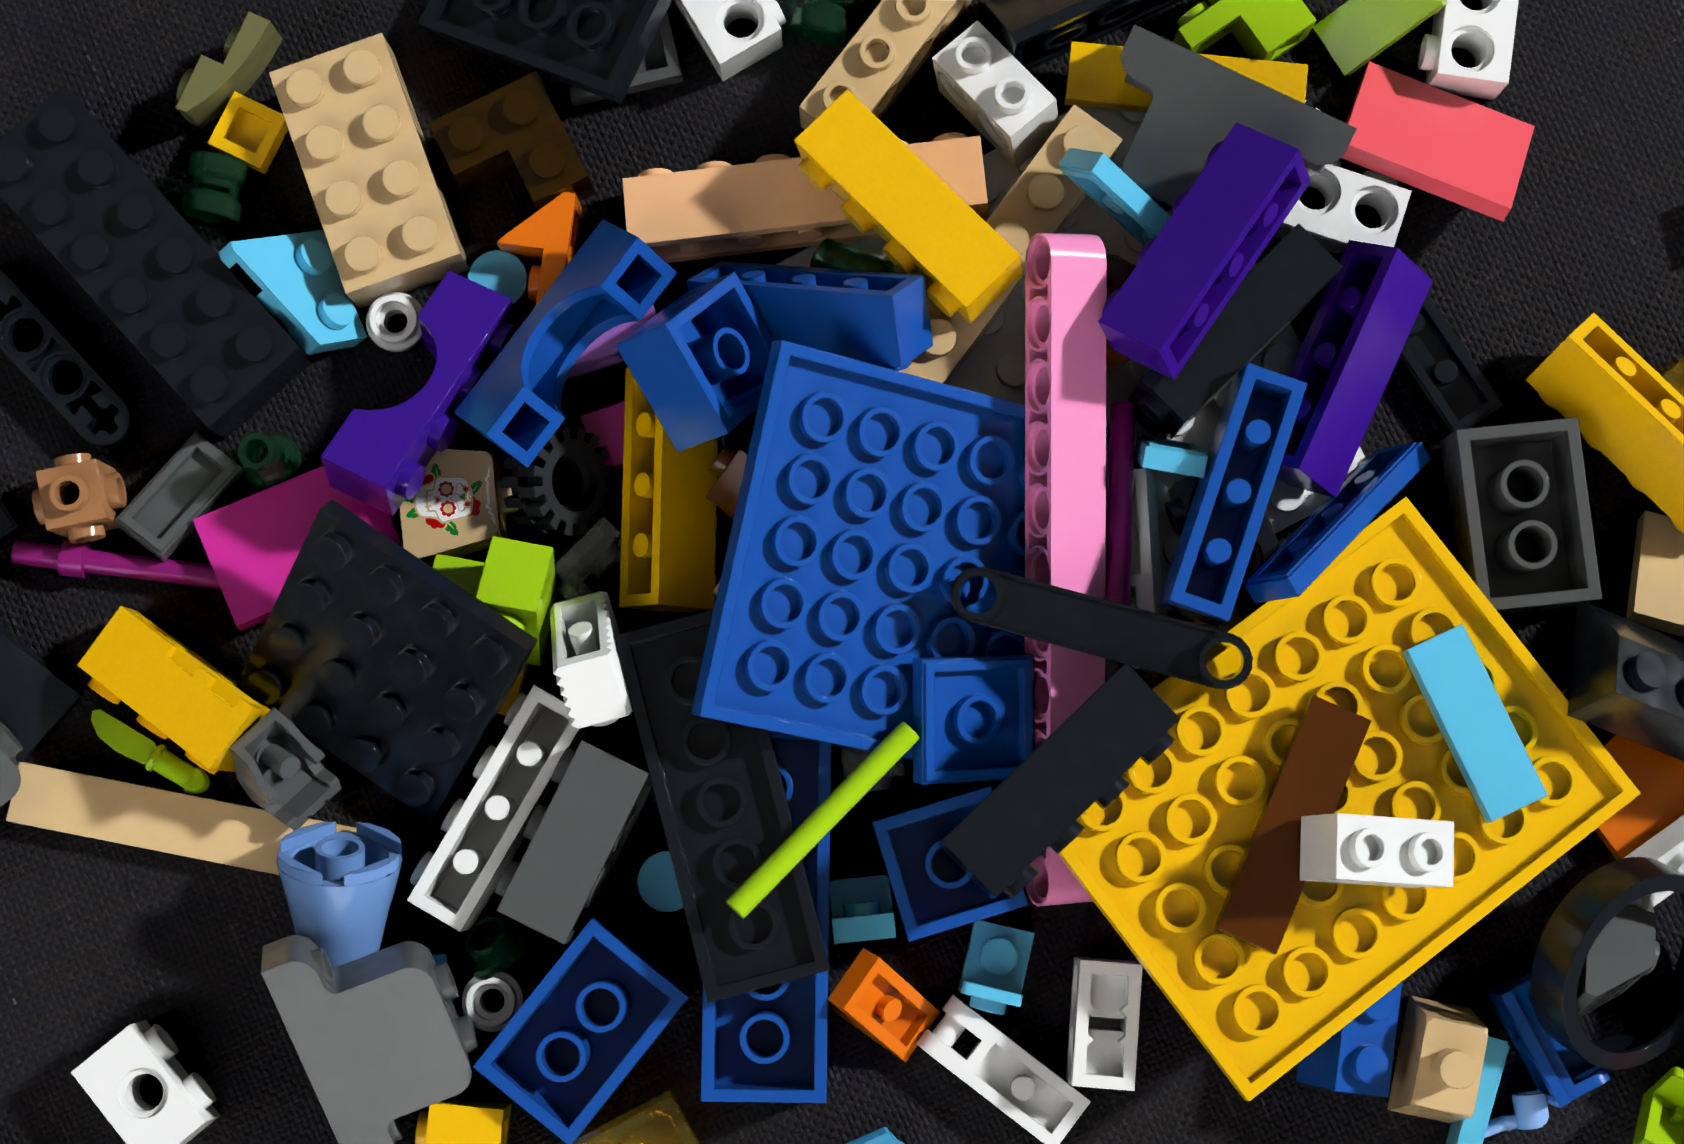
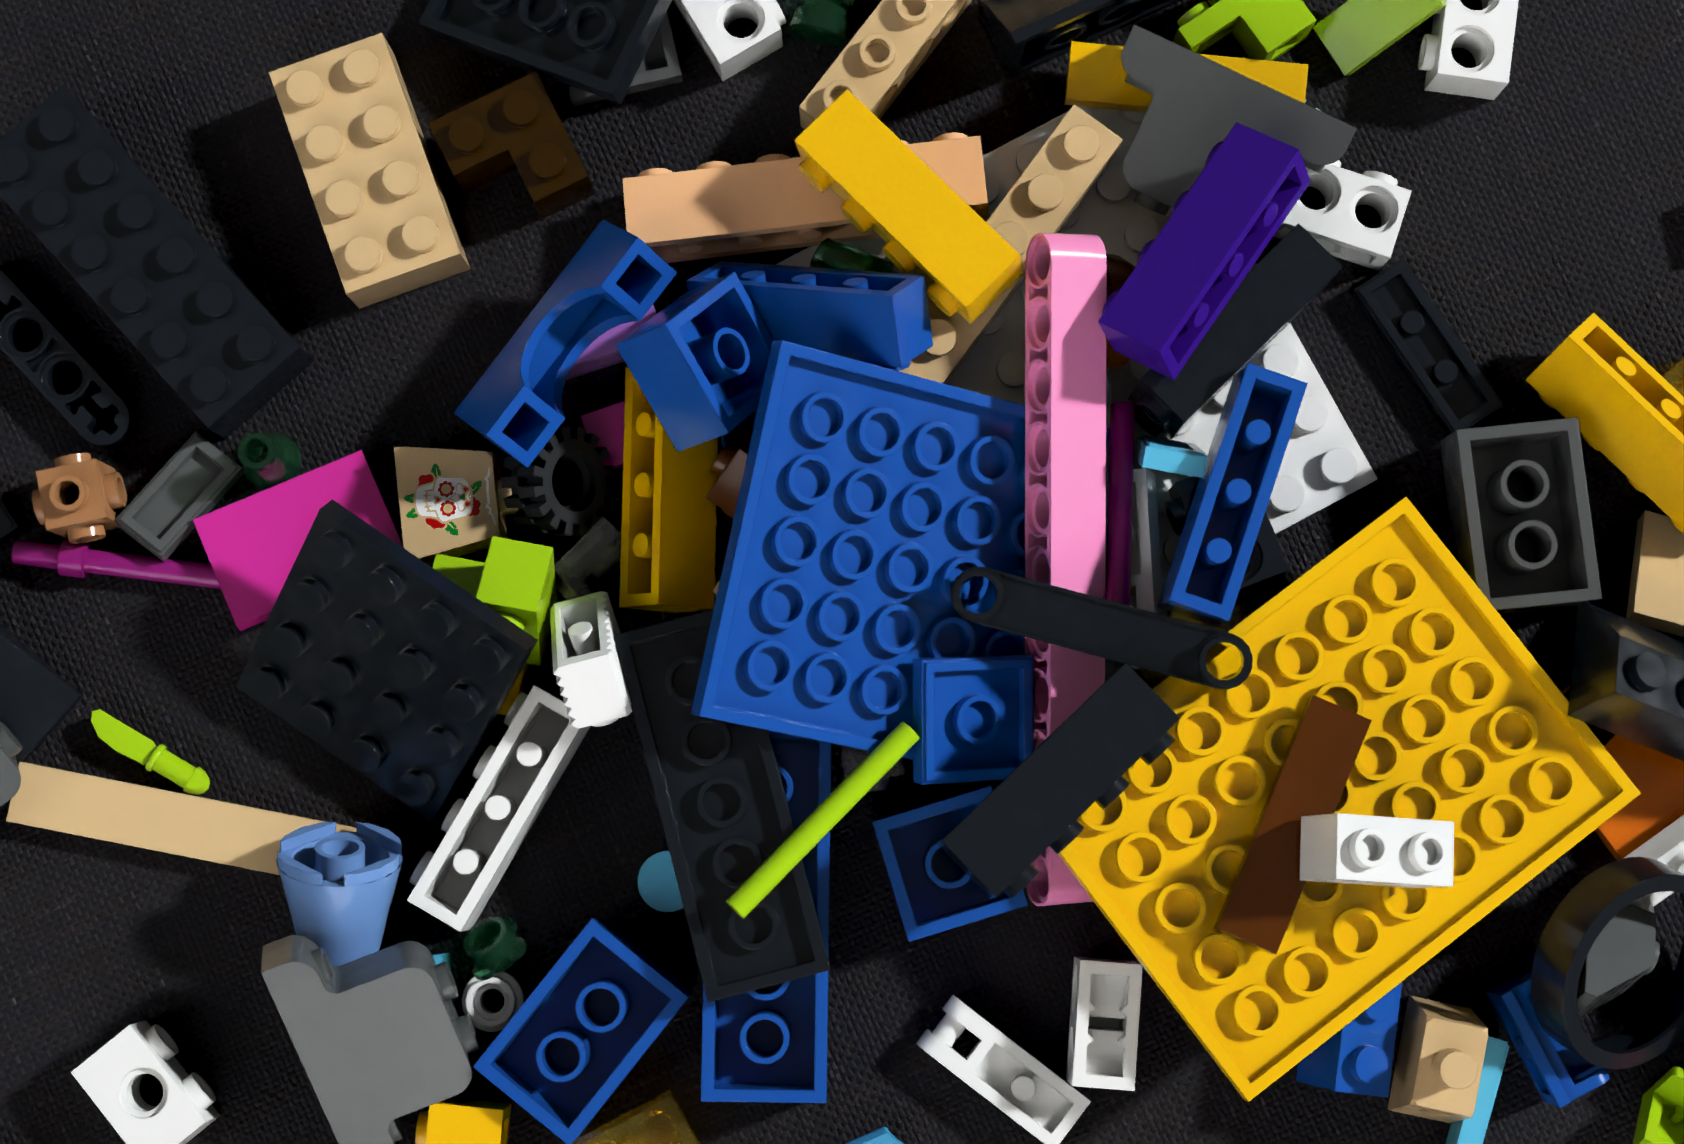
(170, 689): yellow wedge -> none
(210, 85): olive slope -> none
(214, 188): clear green wheel -> none
(249, 132): yellow plate -> none
(283, 770): dark grey hand -> none
(300, 288): medium azure wing -> none
(380, 313): white plate -> none
(385, 451): dark purple arch -> none
(502, 274): medium azure tile -> none
(547, 237): orange slope -> none
(574, 842): dark grey brick -> none
(862, 909): medium azure bracket -> none
(882, 1005): orange slope -> none
(995, 966): medium azure bracket -> none
(996, 93): white brick -> none
(1115, 193): medium azure tile -> none
(1336, 523): blue tile -> none
(1350, 361): dark purple brick -> none
(1437, 141): coral tile -> none
(1474, 724): medium azure tile -> none
(1529, 1113): light blue hand -> none

